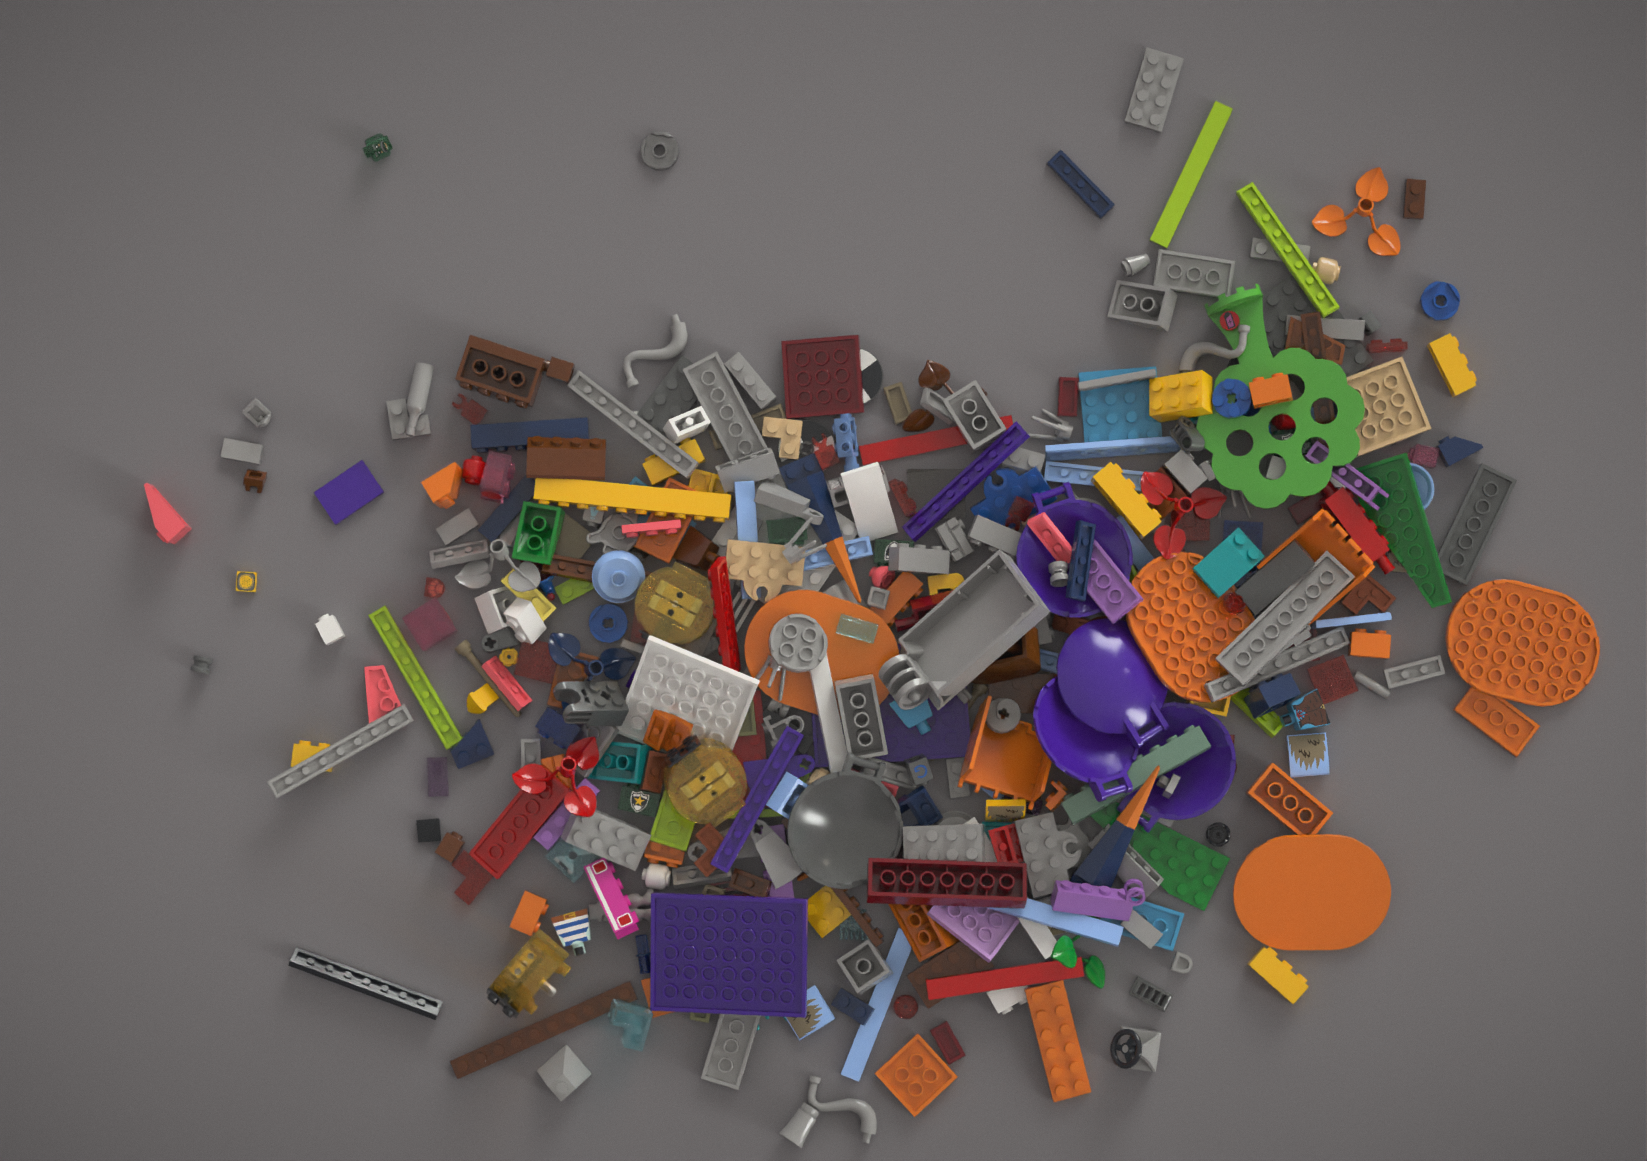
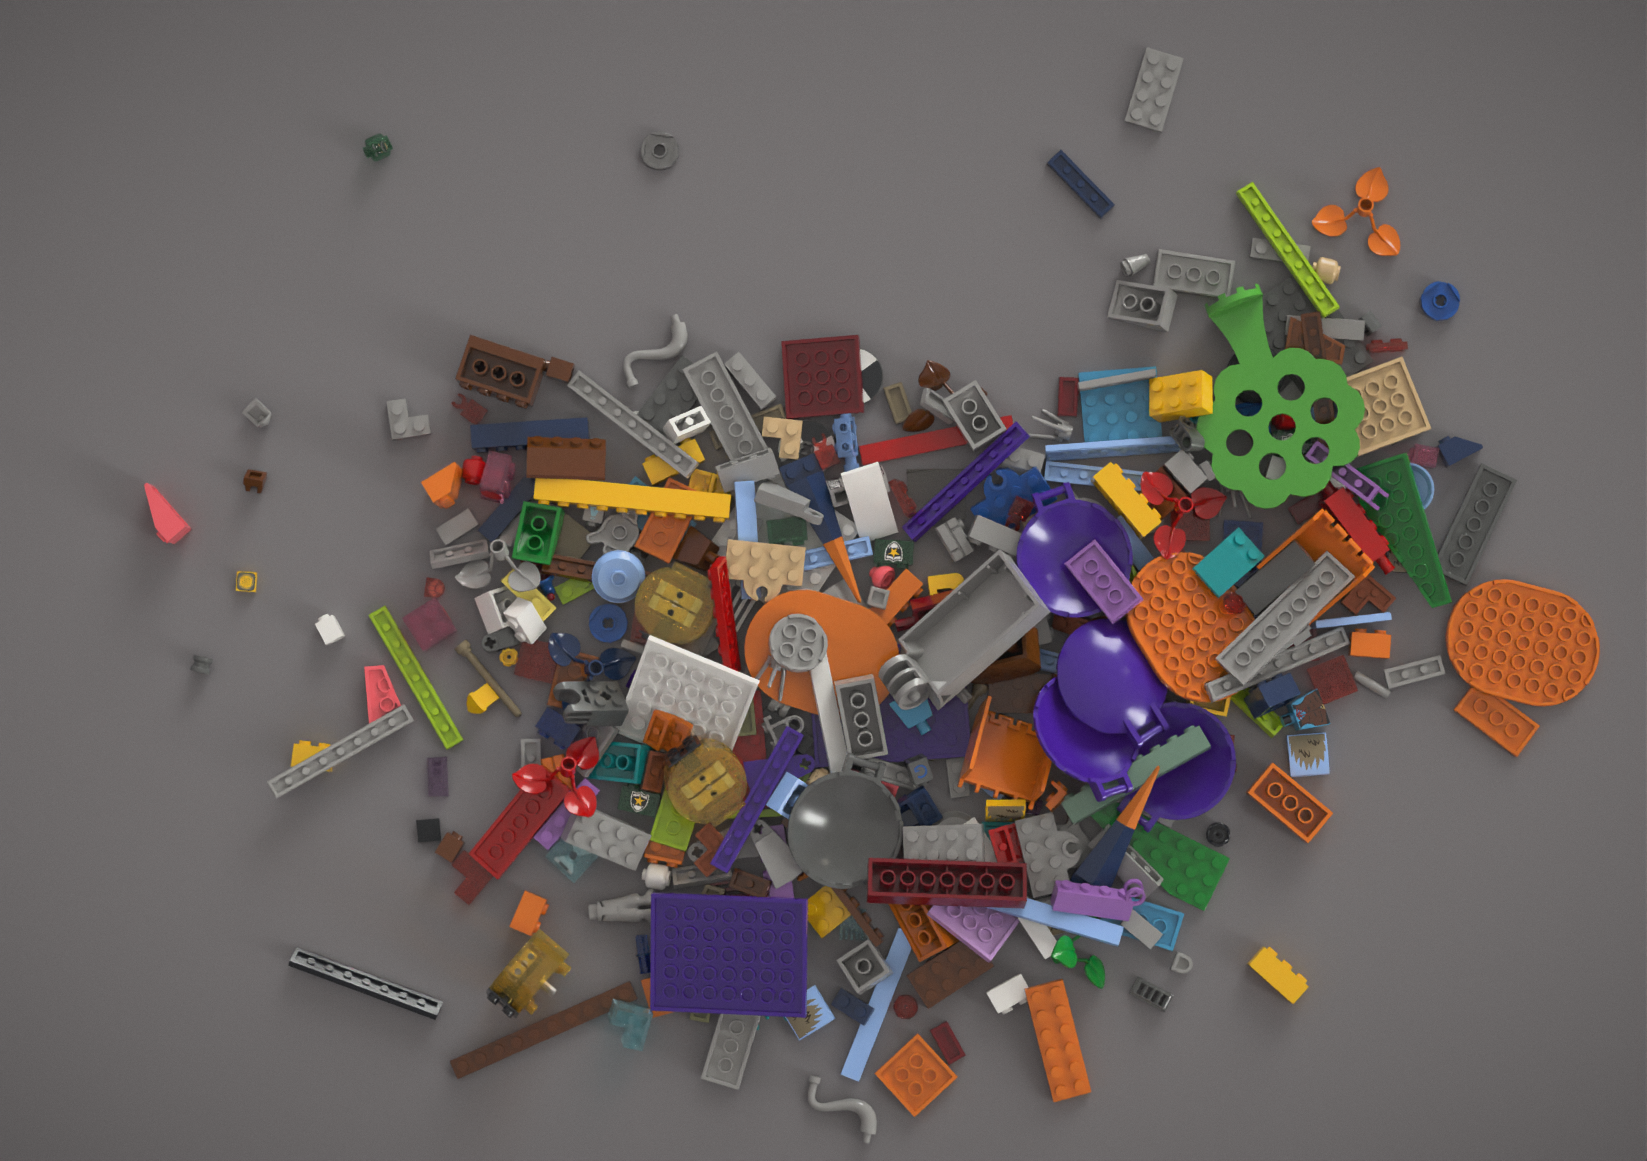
(241, 451): light grey tile -> none
(348, 492): dark purple tile -> none
(418, 394): light grey piece -> none
(472, 746): dark blue wing -> none
(506, 683): coral plate -> none
(563, 1072): light grey slope -> none
(573, 929): torso -> none
(611, 898): dark pink brick -> none
(651, 528): coral plate -> none
(794, 553): light grey plant -> none
(800, 1125): light grey plant -> none
(857, 628): clear light blue tile -> none
(919, 559): light grey brick -> none
(1001, 978): red tile -> none
(1011, 712): light grey piece -> none
(1051, 537): coral plate -> none
(1058, 573): light grey wheel -> none
(1080, 561): dark blue tile -> none
(1136, 1048): piece -> none
(1168, 784): light grey tile -> none
(1191, 174): lime tile -> none
(1195, 351): light grey animal -> none
(1220, 399): blue plate -> none
(1229, 321): red tile -> none
(1270, 390): orange brick -> none
(1312, 892): orange tile -> none
(1414, 199): reddish brown plate -> none
(1452, 364): yellow brick -> none

